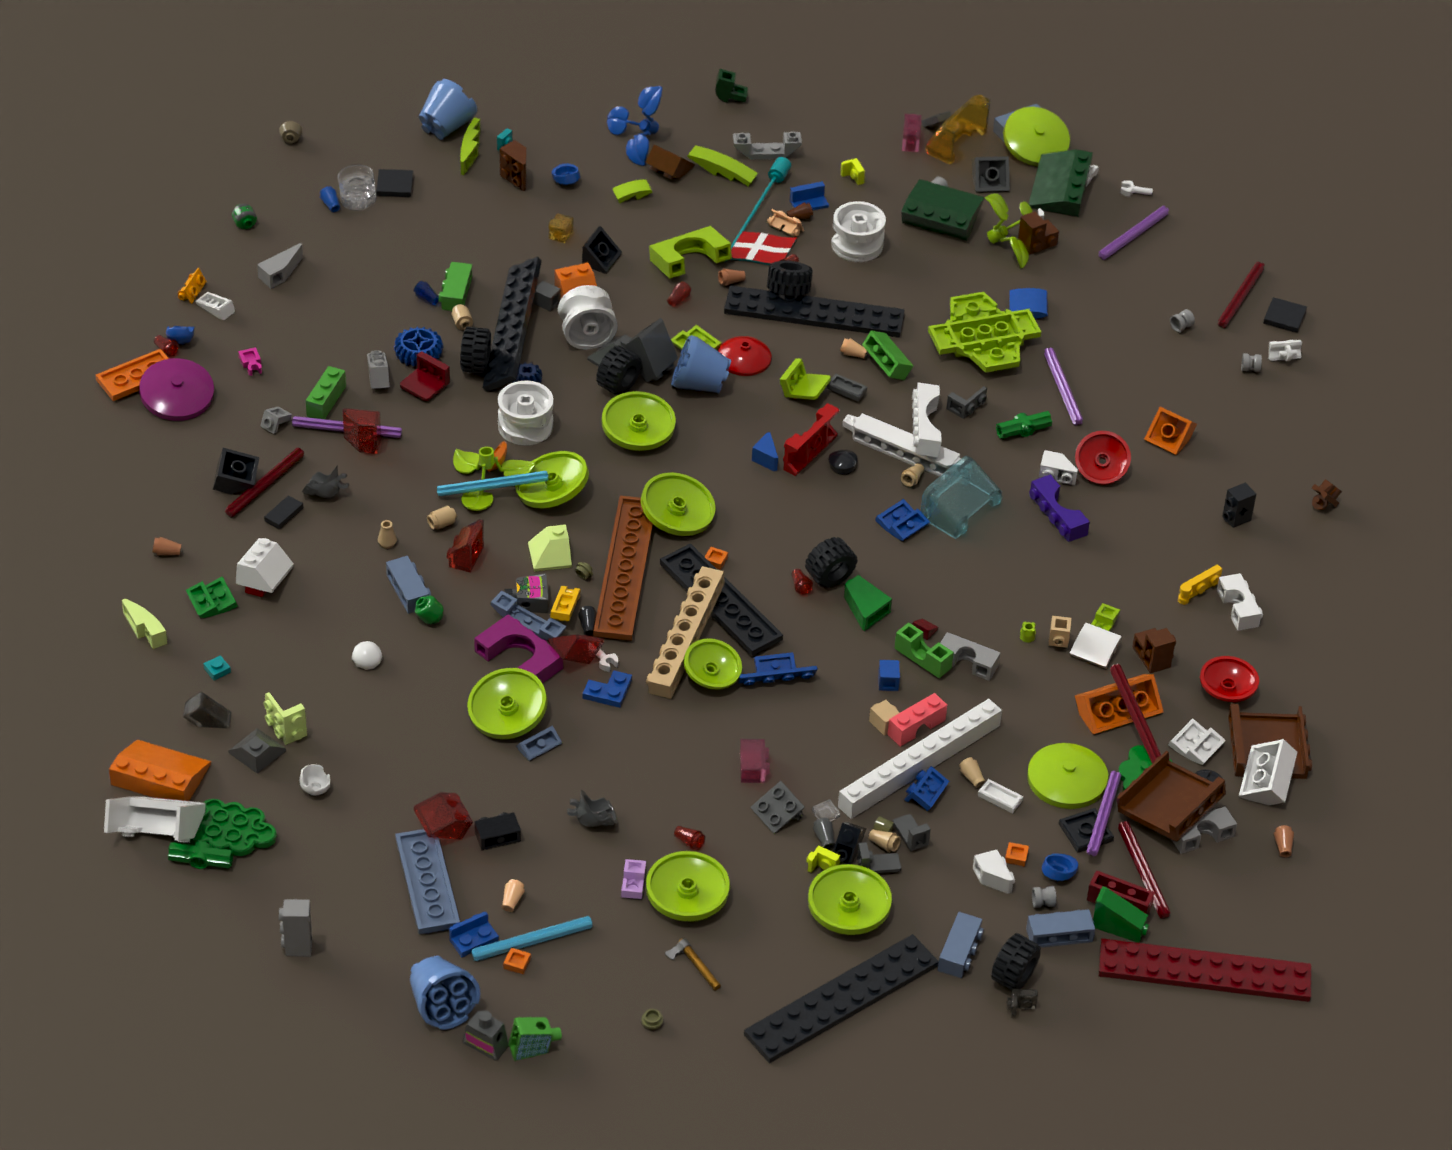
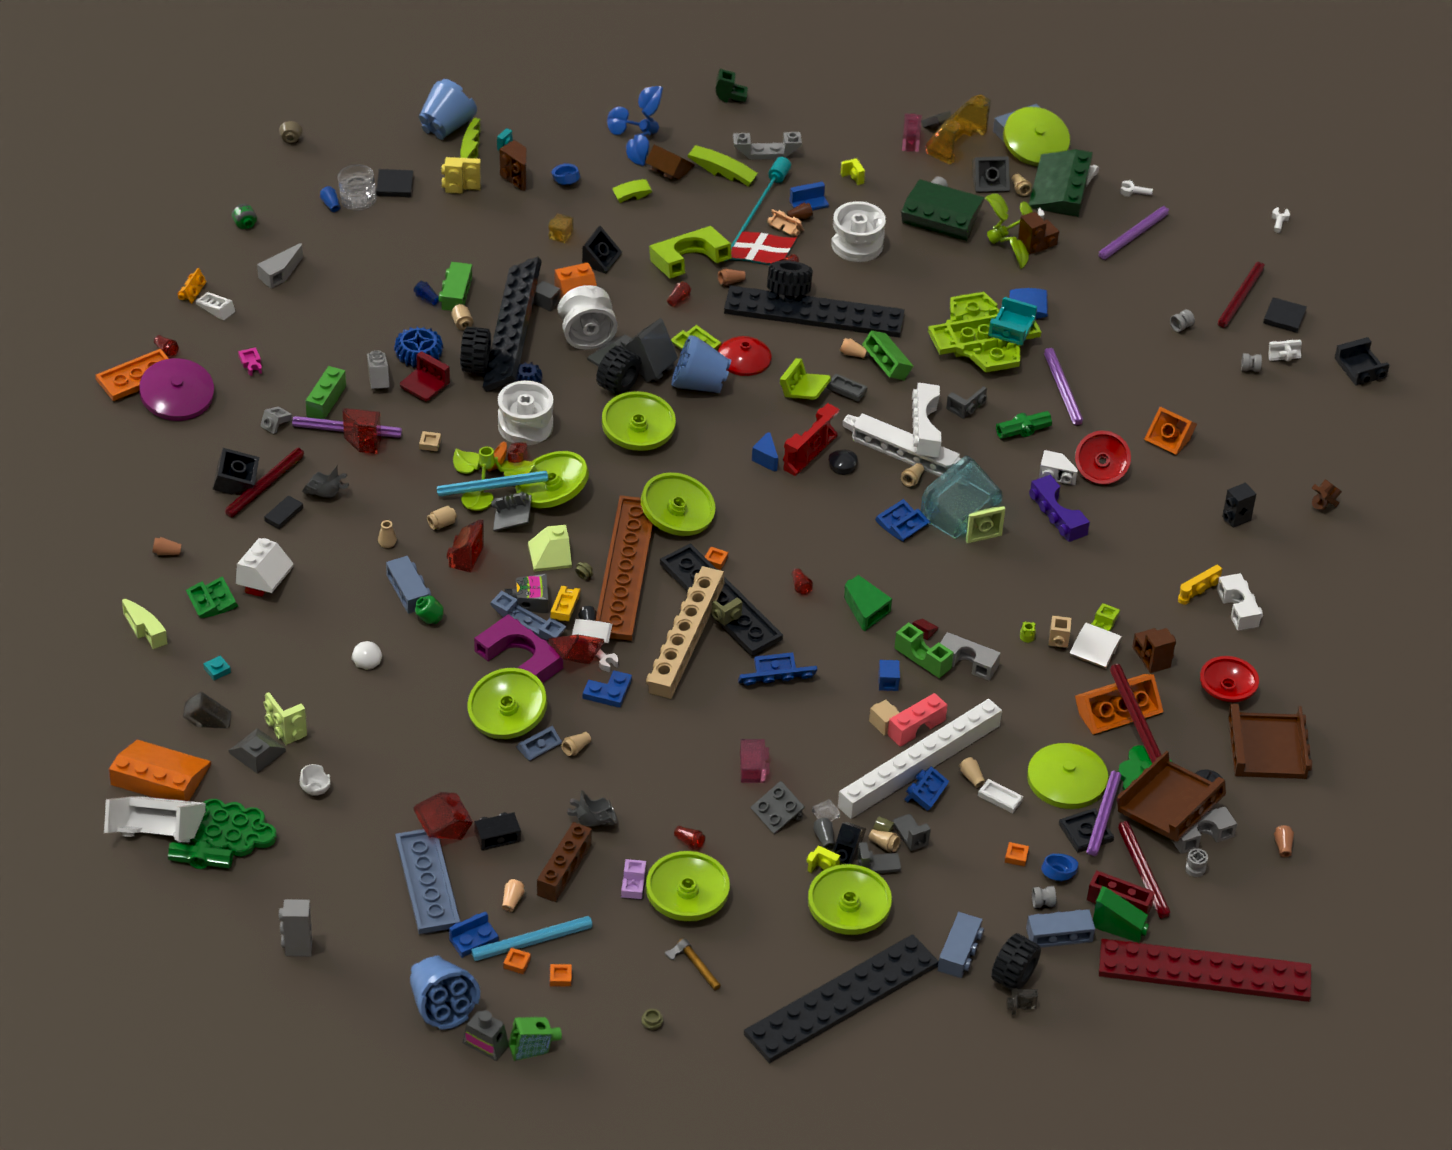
(180, 334): blue hair -> none
(430, 441): none -> tan plate
(461, 174): none -> light yellow plate
(511, 510): none -> dark grey hinge
(517, 452): none -> clear red beam
(560, 974): none -> orange tile
(564, 862): none -> reddish brown brick
(574, 744): none -> tan cone
(592, 629): none -> white slope
(716, 657): lime dish -> none
(728, 612): none -> olive bracket
(831, 562): black tyre -> none
(985, 524): none -> yellowish green slope
(993, 871): white slope -> none
(1013, 321): none -> teal panel
(1022, 186): none -> tan cone
(1196, 742): white slope -> none
(1196, 862): none -> light grey wheel
(1268, 772): white slope -> none
(1280, 218): none -> white bar
(1360, 362): none -> black panel

